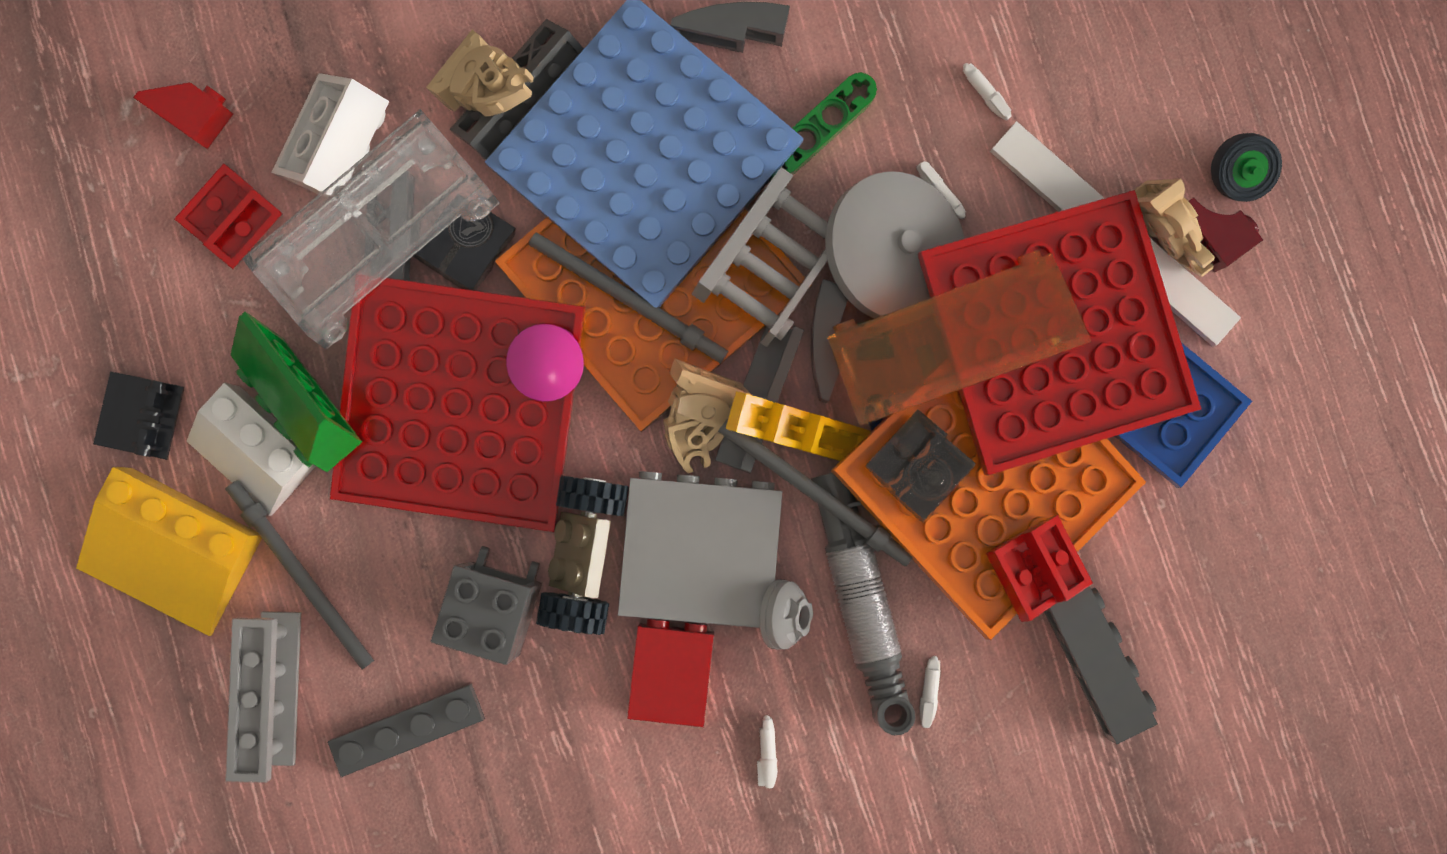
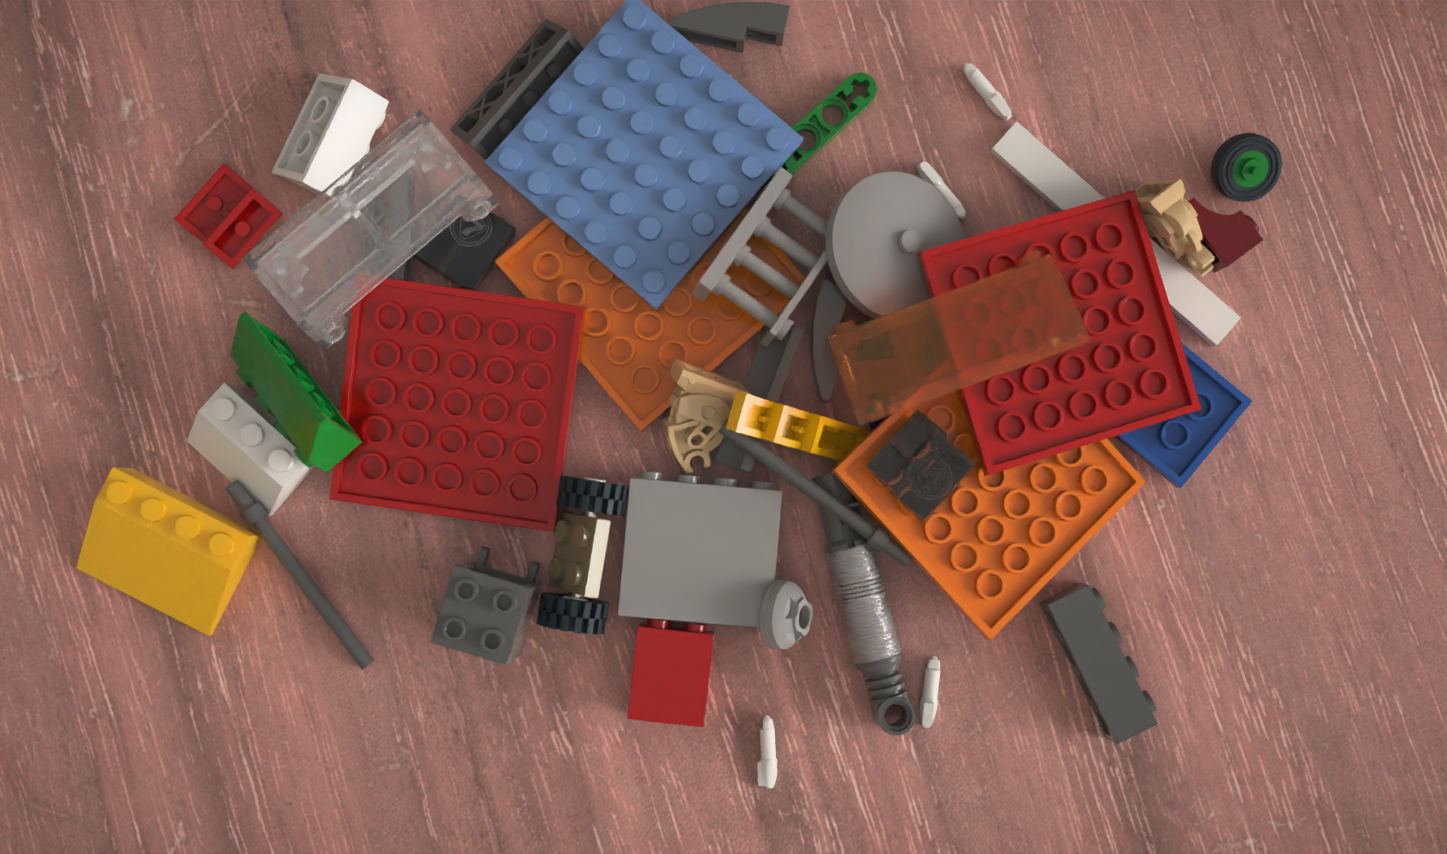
(138, 415): black hinge -> none
(189, 109): red slope -> none
(263, 695): light grey fence -> none
(406, 730): dark grey plate -> none
(480, 79): tan piece -> none
(545, 362): dark pink dish -> none
(690, 336): dark grey bar -> none
(1039, 568): red slope -> none

